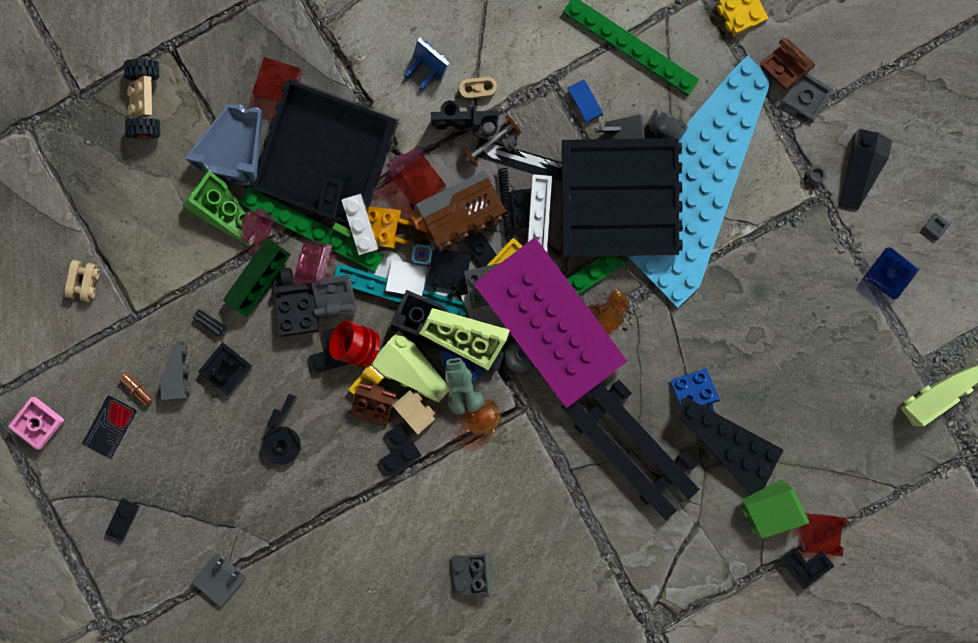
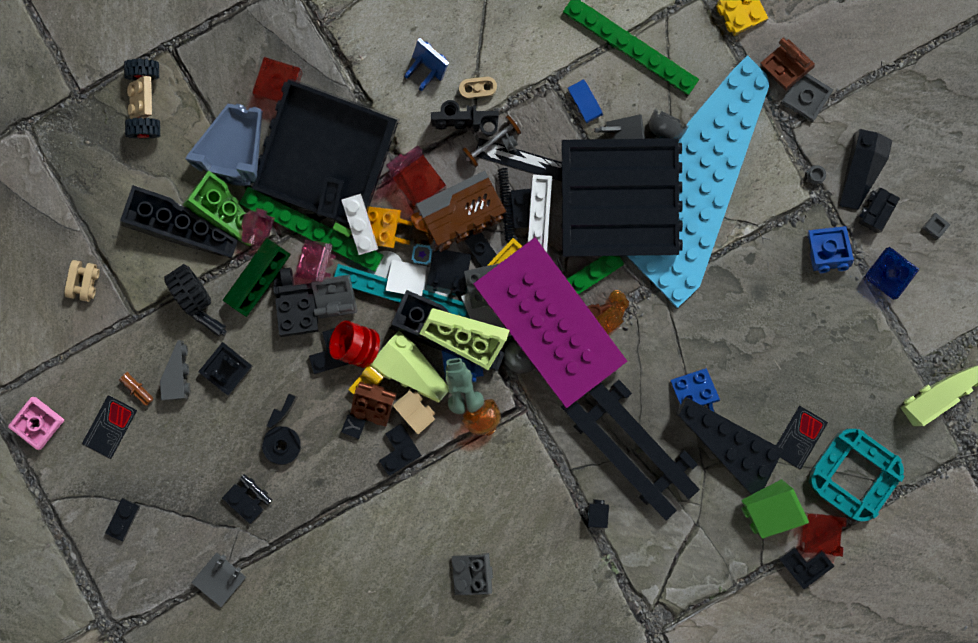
(170, 221): none -> black wedge
(187, 290): none -> black tyre
(243, 503): none -> black plate
(353, 426): none -> black tile
(598, 514): none -> black brick
(801, 436): none -> black sticker
(830, 249): none -> blue plate
(878, 210): none -> black brick
(879, 491): none -> teal plate

